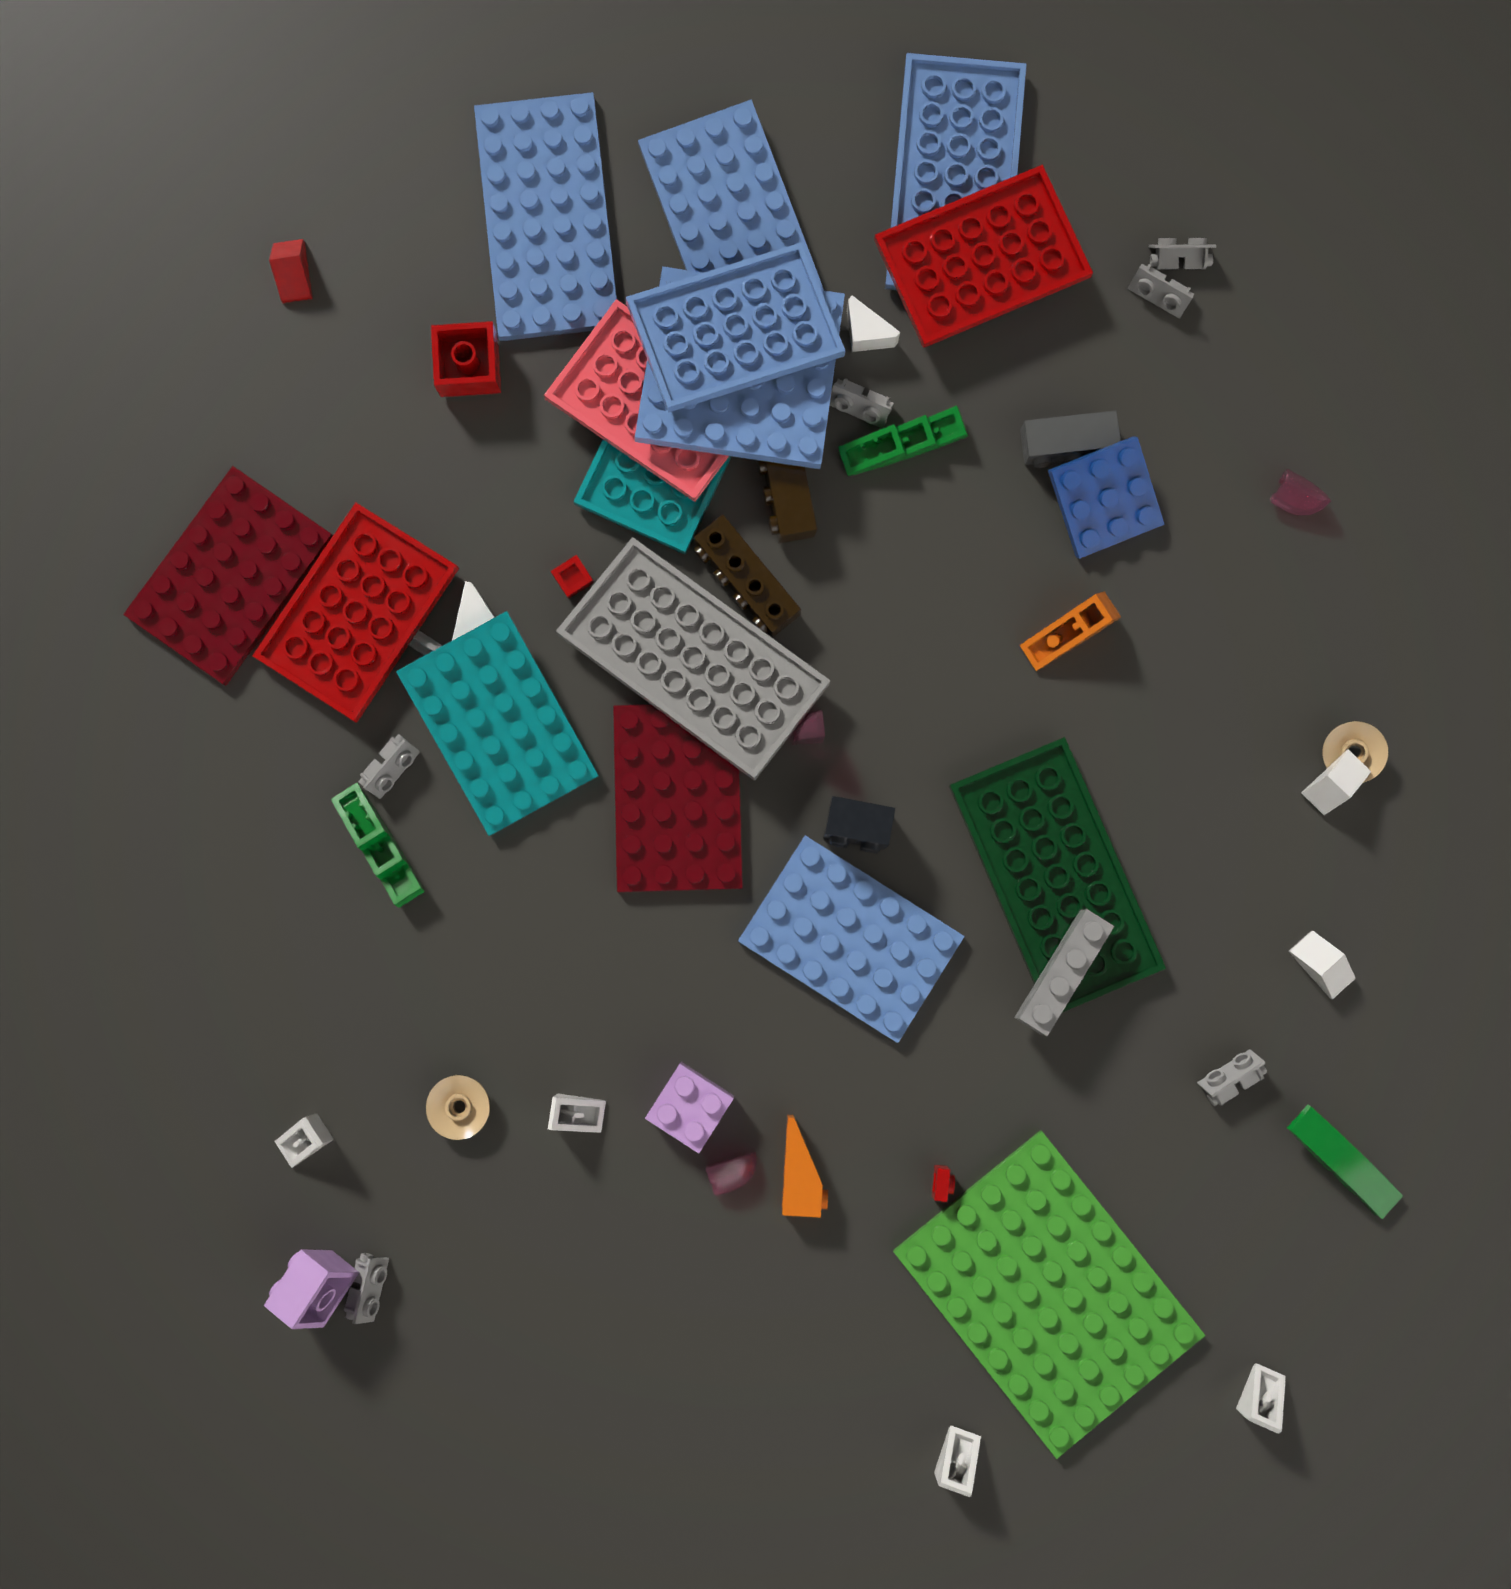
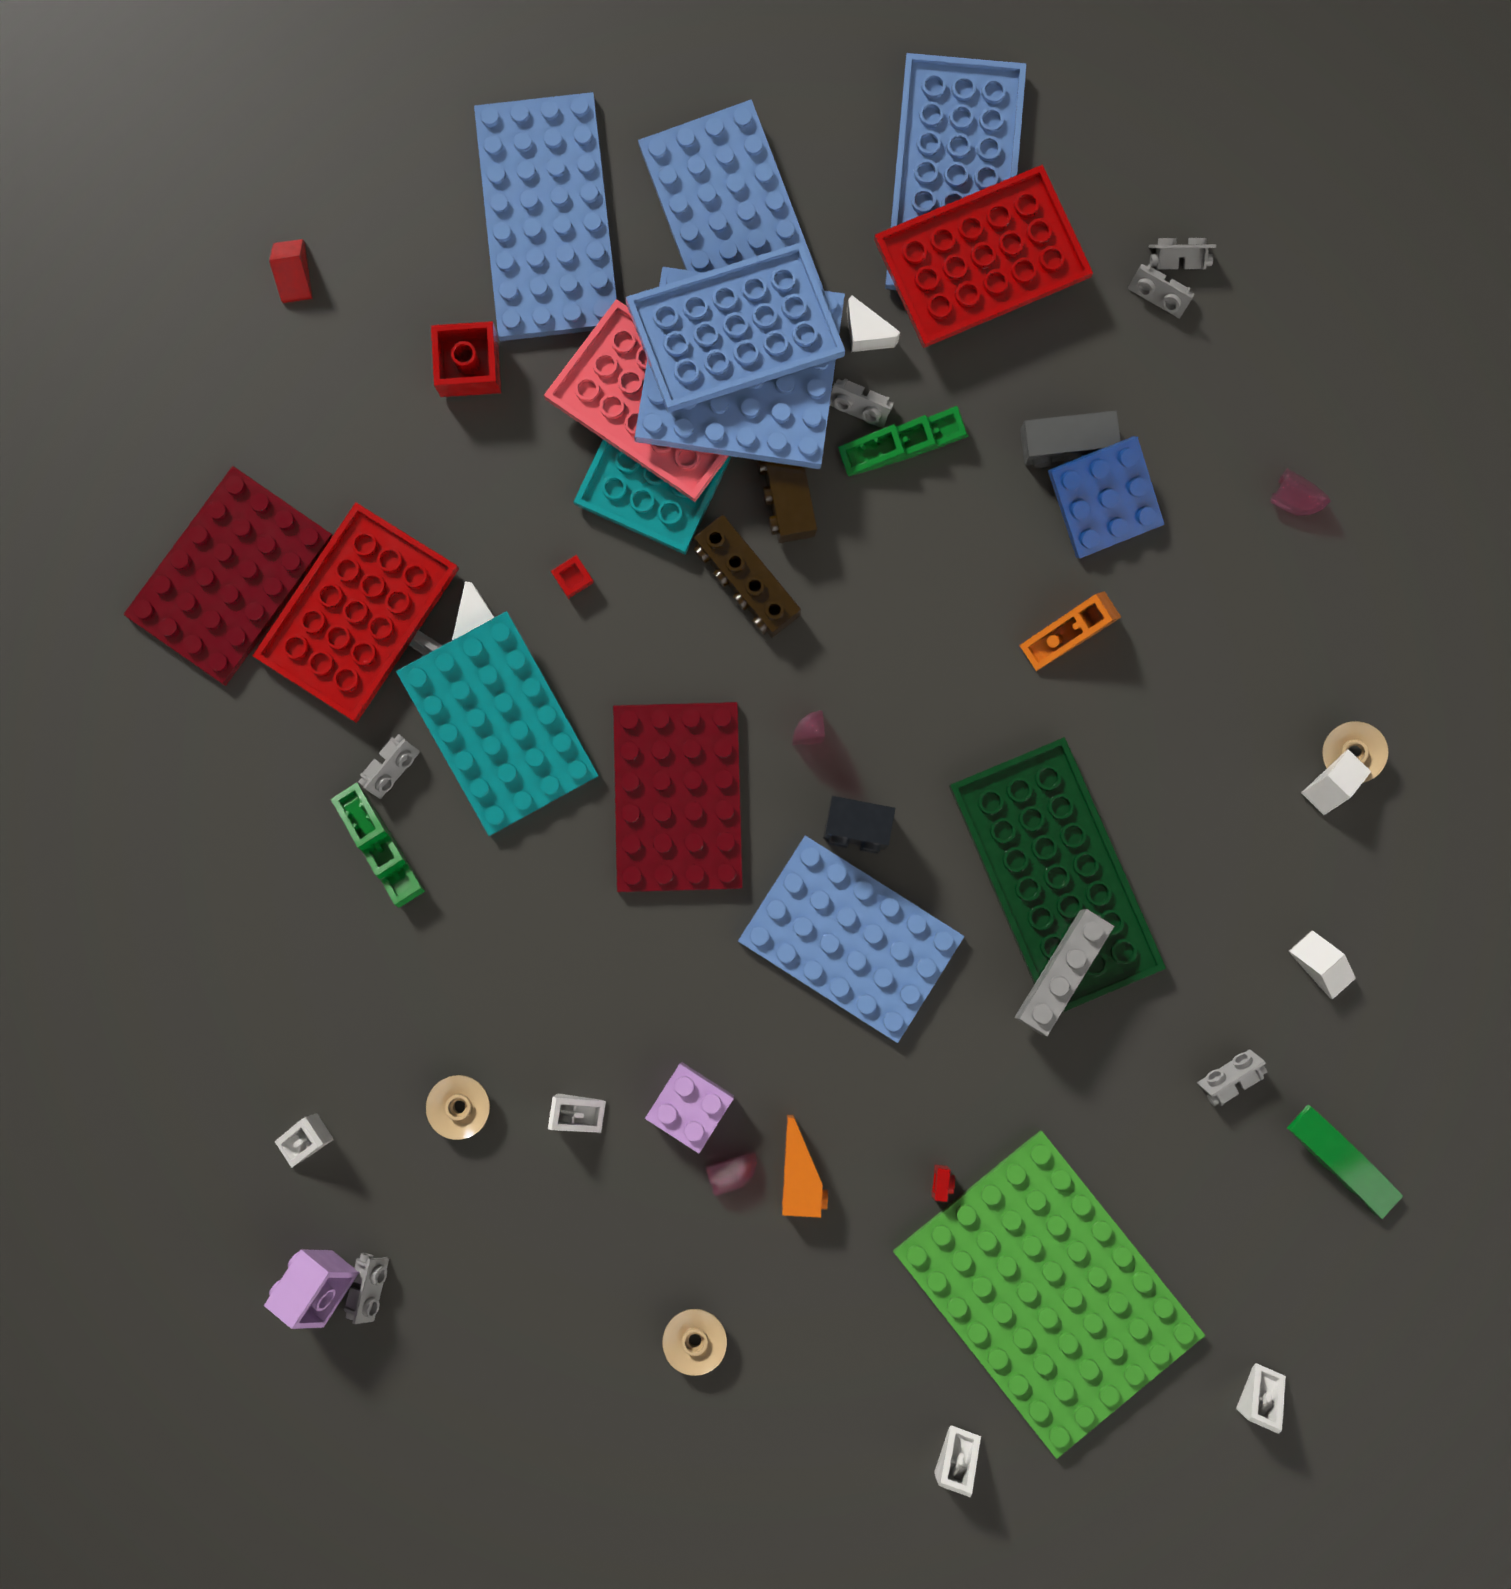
(690, 1358): none -> tan dish
(693, 658): light grey plate -> none

